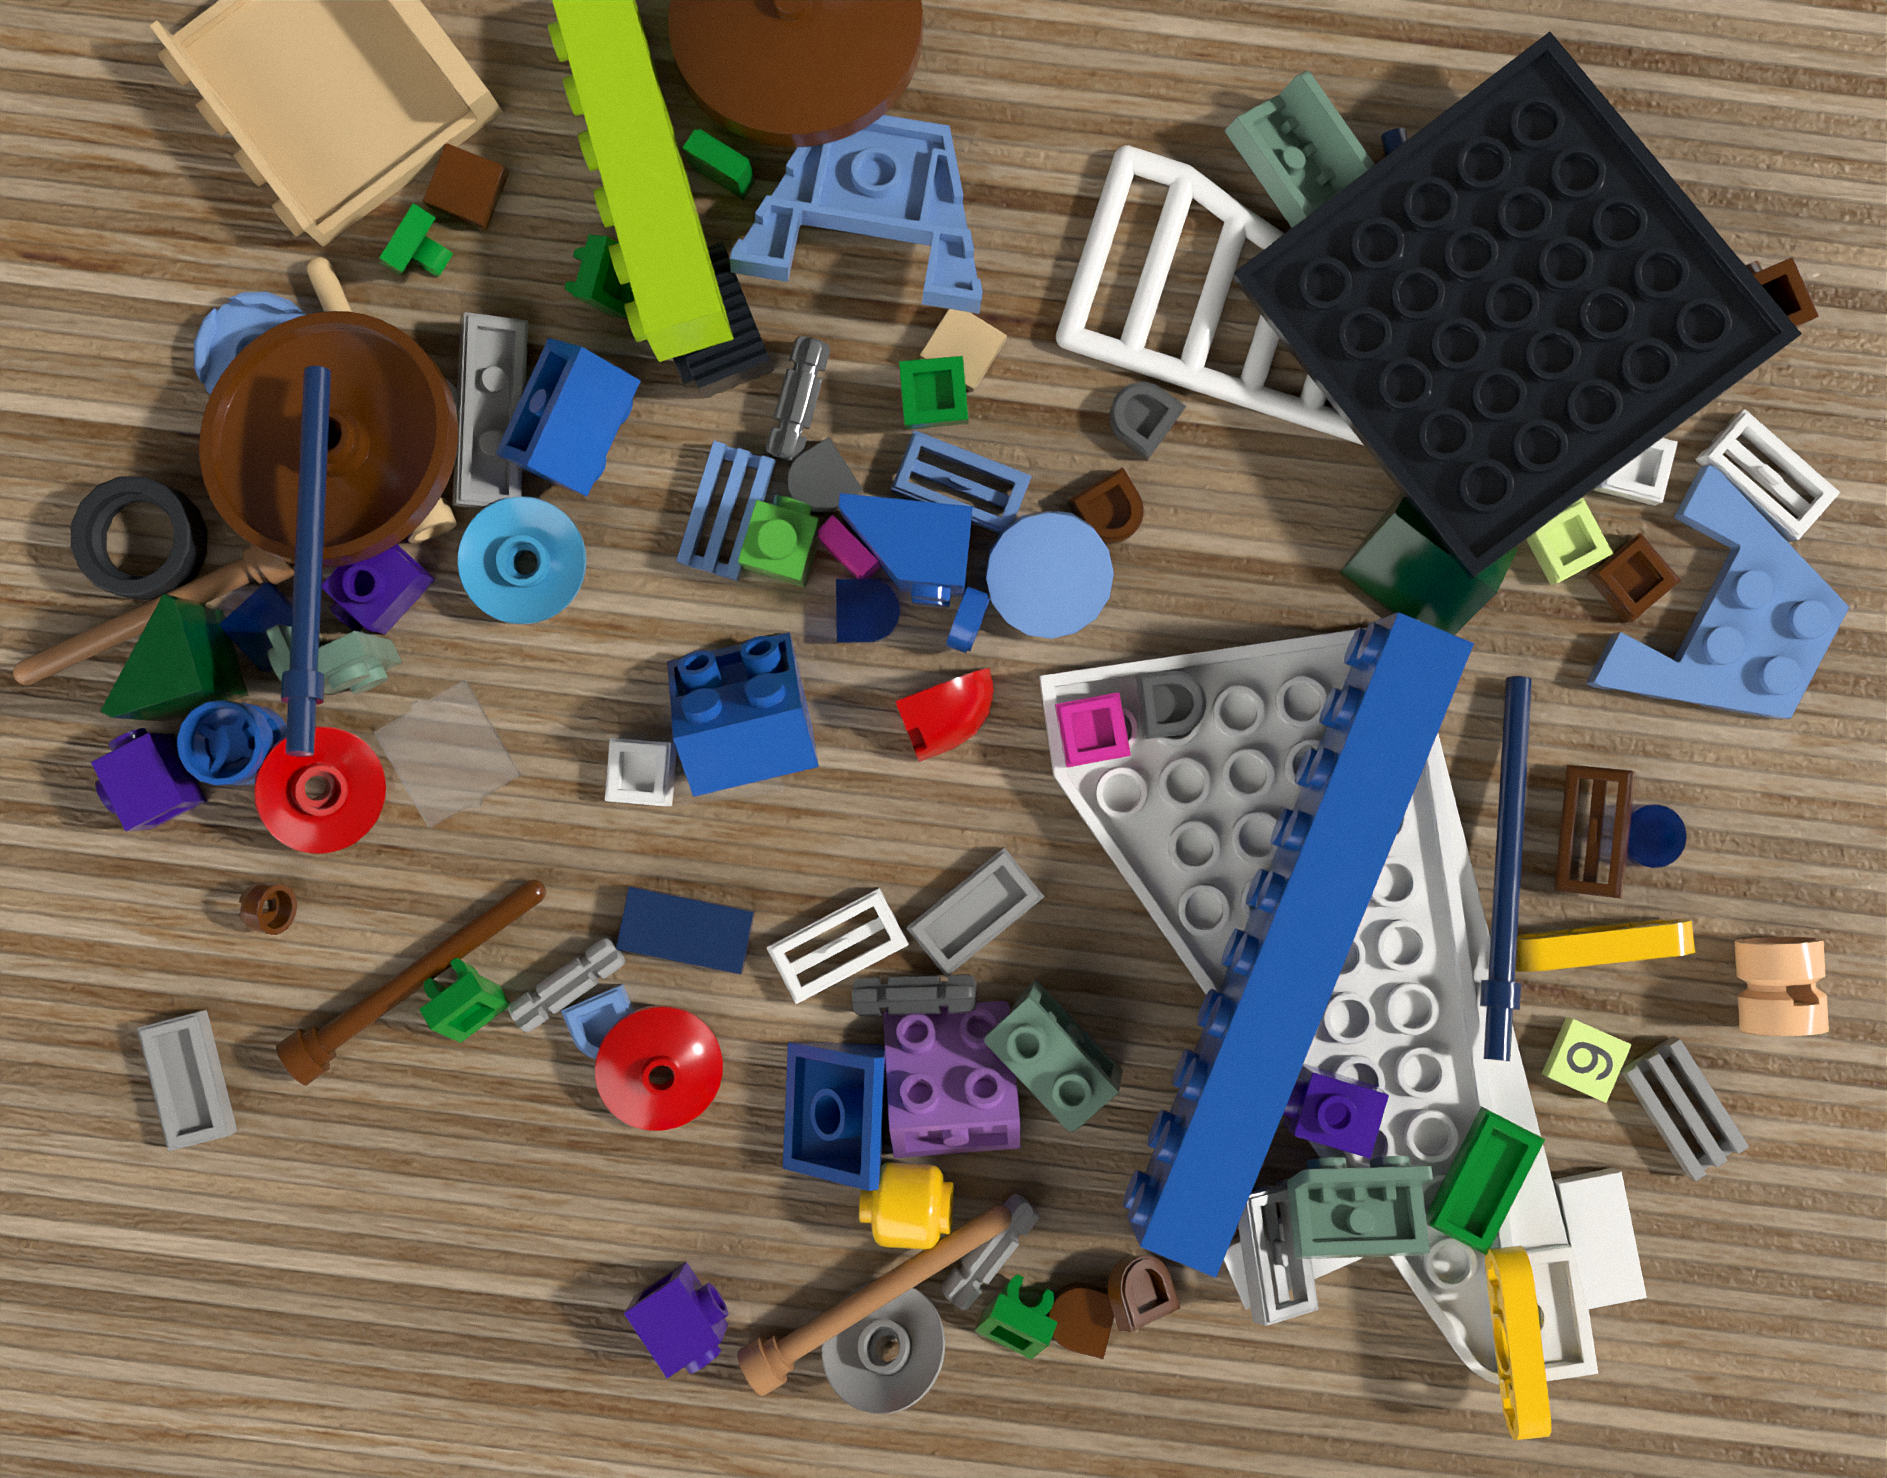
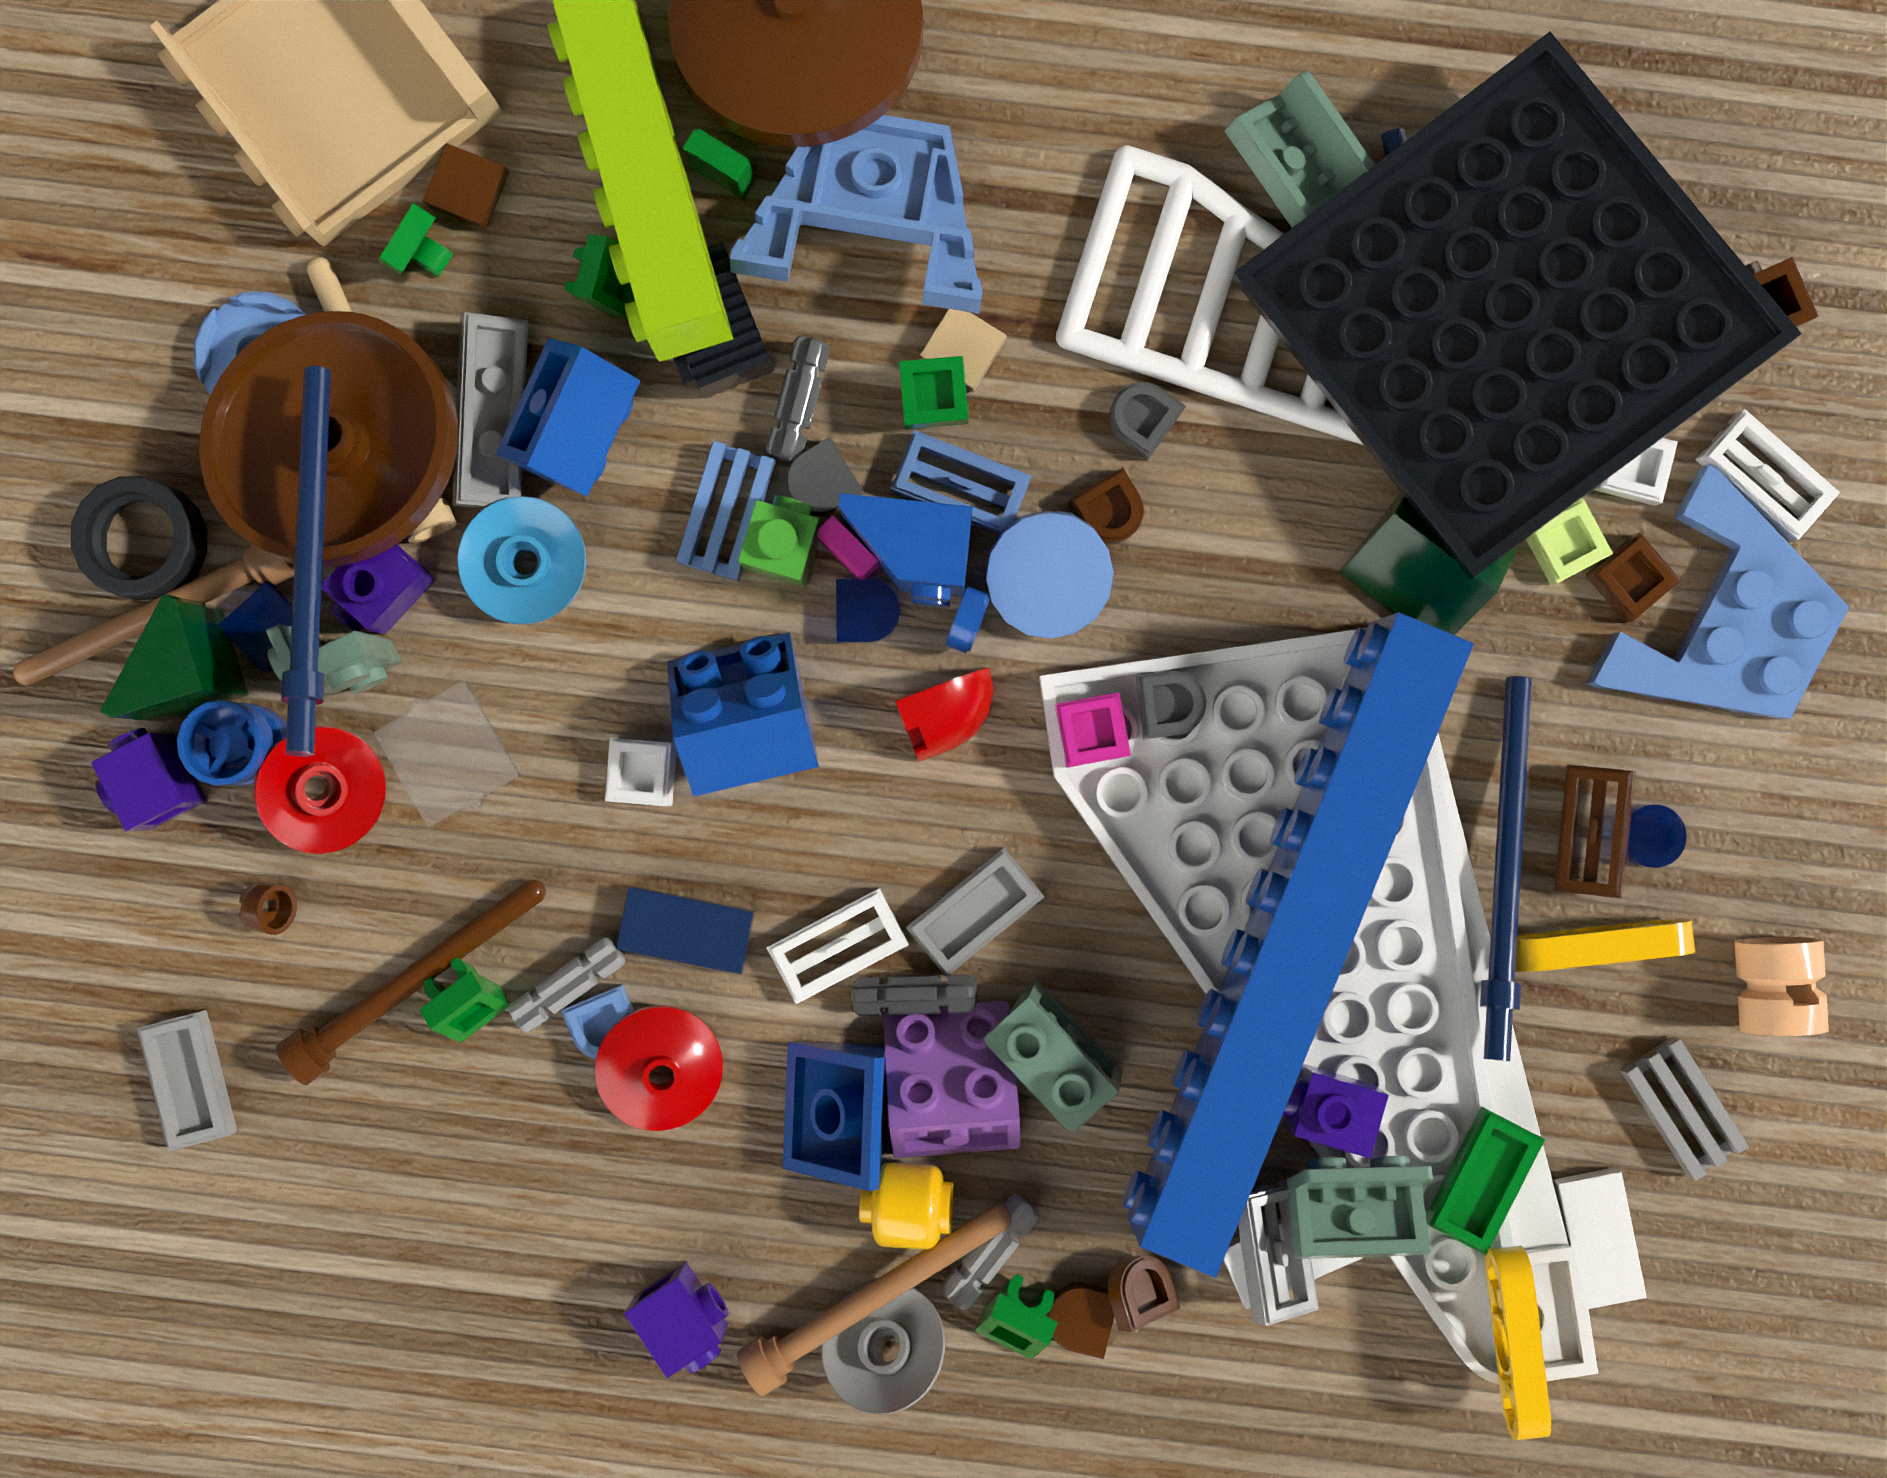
(1586, 1059): yellowish green tile -> none

